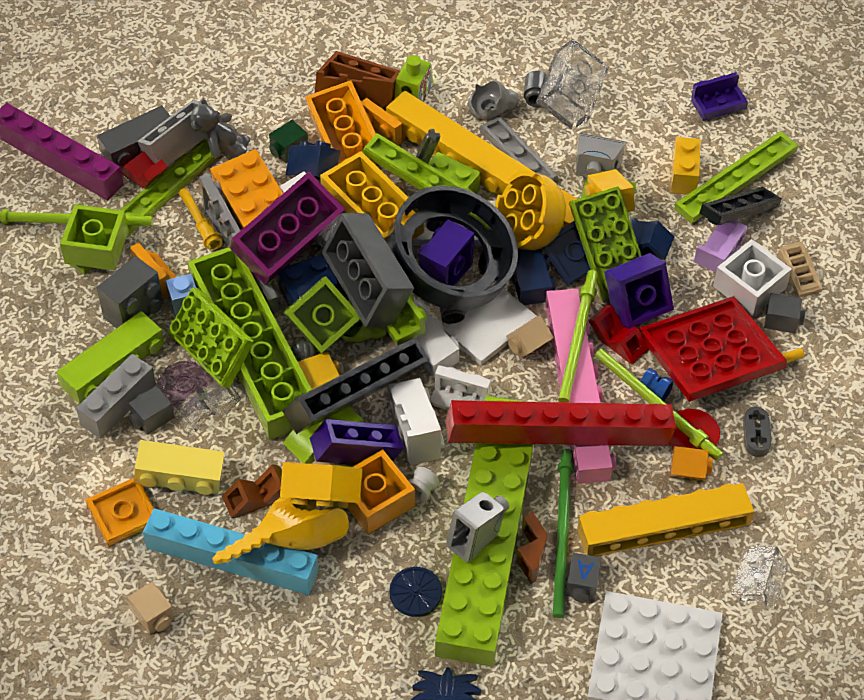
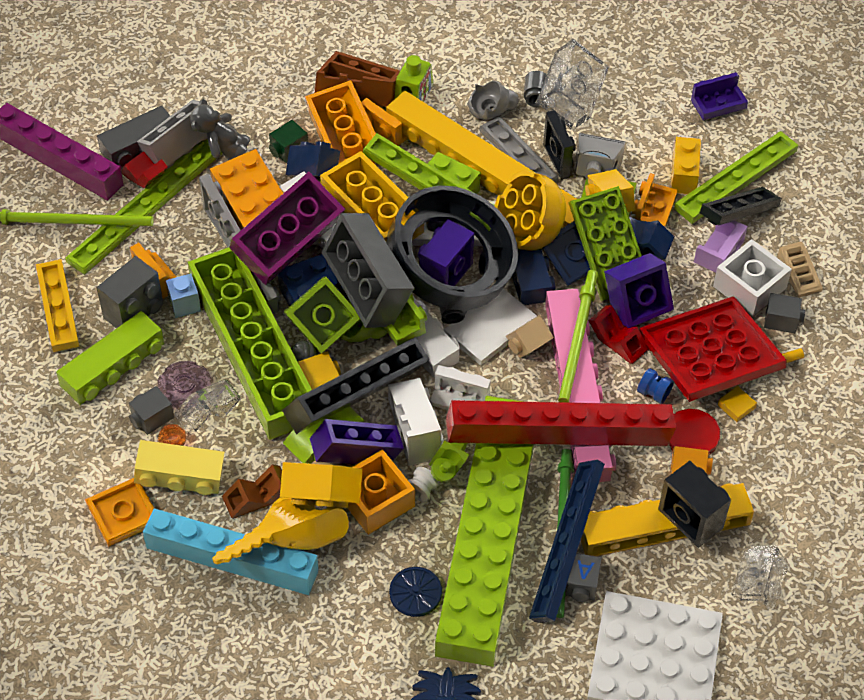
(57, 305): none -> yellow plate
(94, 237): lime brick -> none
(112, 397): light grey brick -> none
(151, 608): tan brick -> none
(172, 430): none -> clear orange plate
(210, 337): lime tile -> none
(211, 238): yellow pin -> none
(428, 146): dark grey axle -> none
(448, 460): none -> lime hips
(476, 525): light grey torso -> none
(531, 554): dark orange slope -> none
(558, 144): none -> black plate
(566, 542): none -> dark blue tile
(655, 202): none -> light orange bracket
(694, 503): none -> black brick
(697, 437): lime bar -> none
(737, 404): none -> yellow tile
(762, 431): dark grey beam -> none

